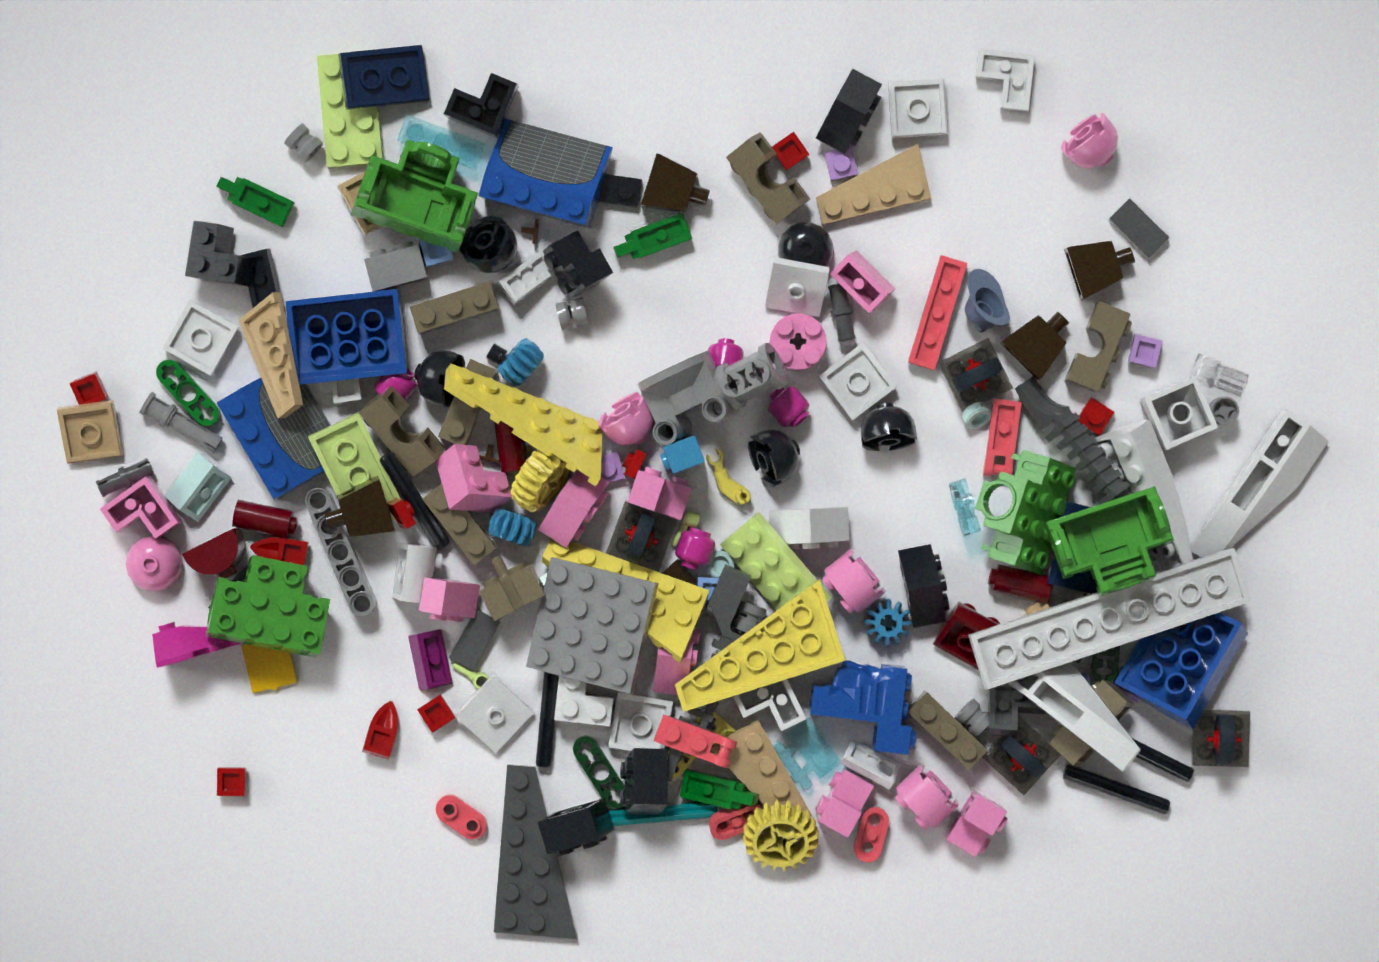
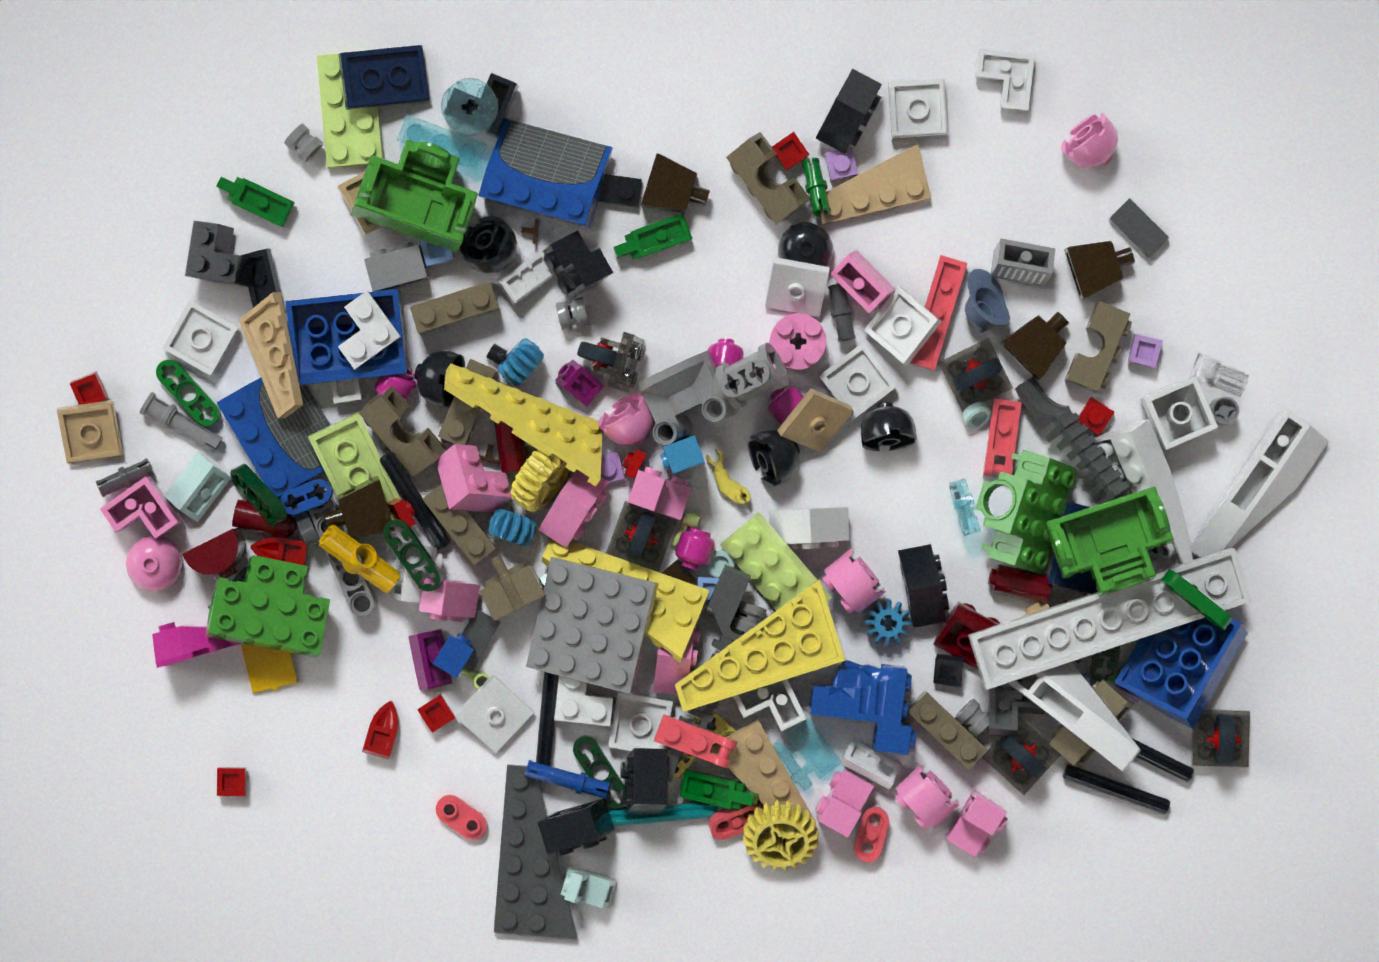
(258, 494): none -> dark green beam
(306, 526): none -> dark grey beam
(309, 503): none -> blue beam
(346, 550): none -> yellow piece
(374, 334): none -> white plate
(408, 533): none -> dark green beam
(454, 655): none -> blue brick
(457, 95): none -> clear light blue plate
(567, 779): none -> blue pin
(579, 382): none -> magenta bracket
(588, 887): none -> light aqua brick
(623, 362): none -> clear smoke plate
(815, 420): none -> tan plate
(816, 186): none -> green pin
(902, 325): none -> white plate
(948, 670): none -> black plate
(1022, 262): none -> light grey brick
(1196, 599): none -> green beam

